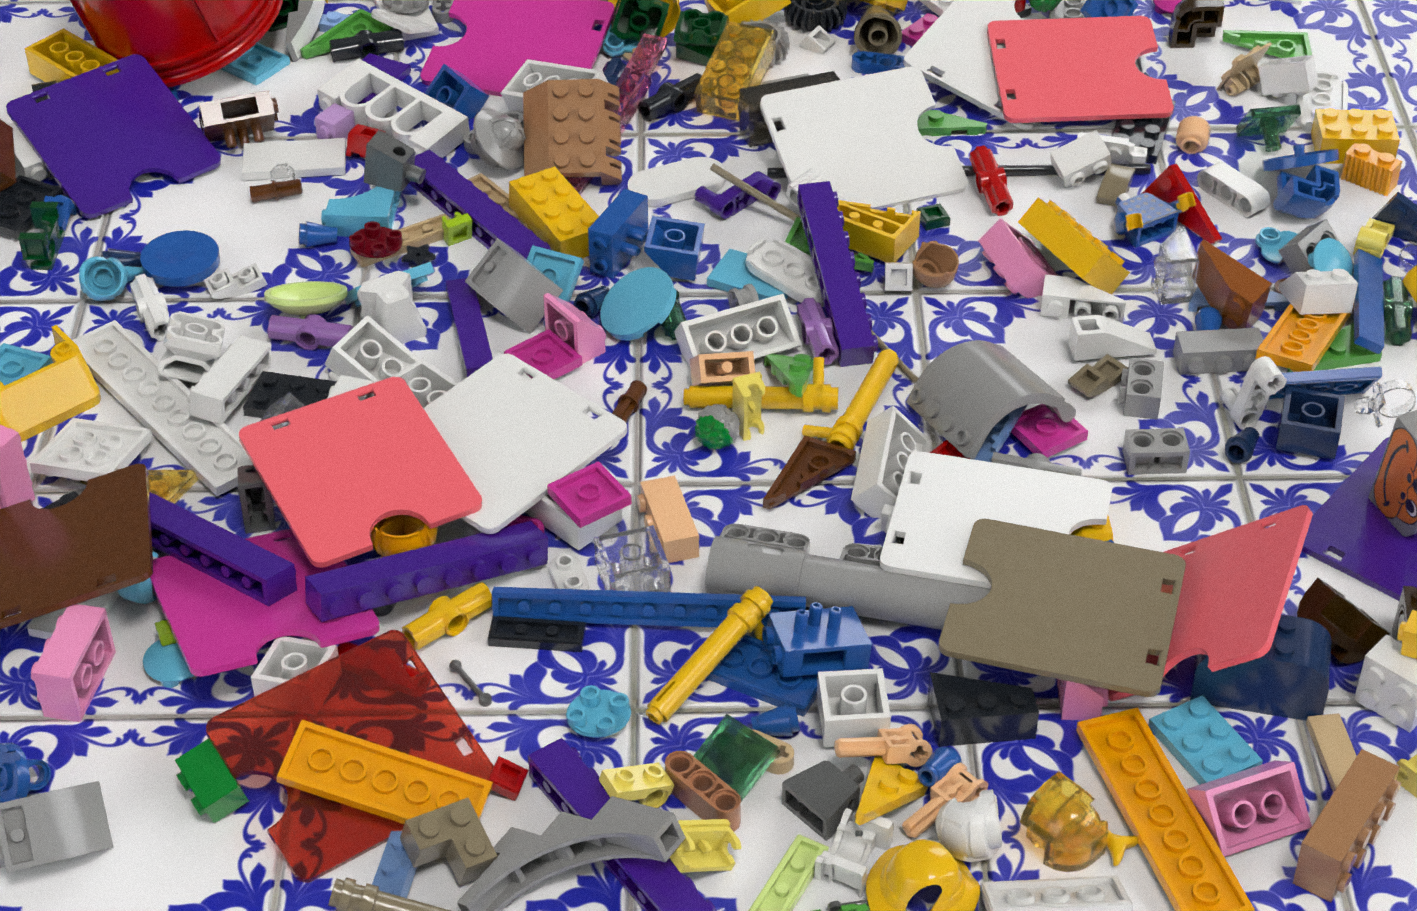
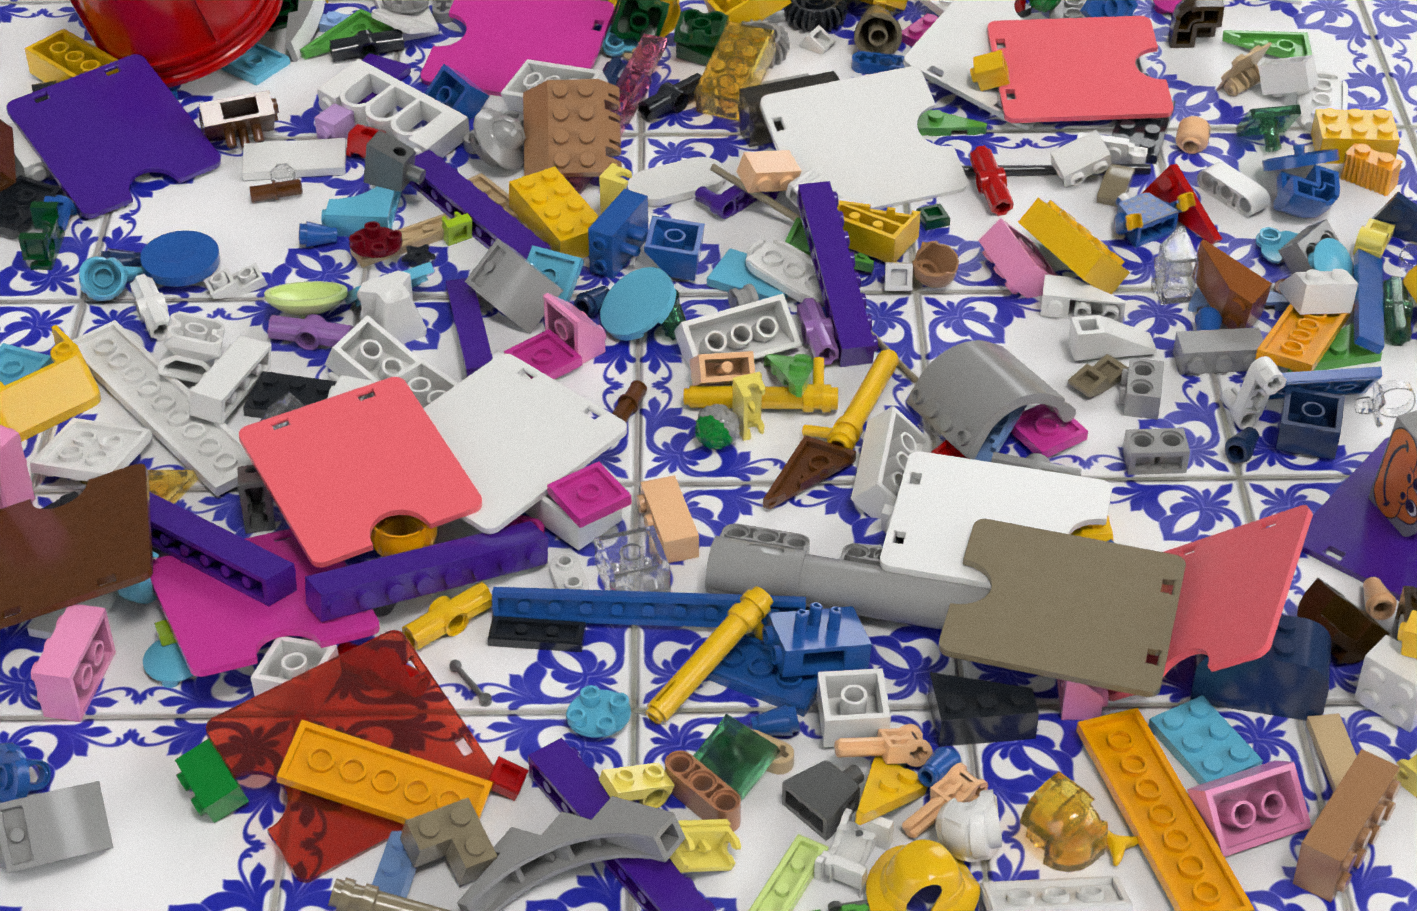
(612, 185): none -> light yellow hinge
(767, 170): none -> light nougat brick
(990, 70): none -> yellow brick
(1378, 599): none -> light nougat cone

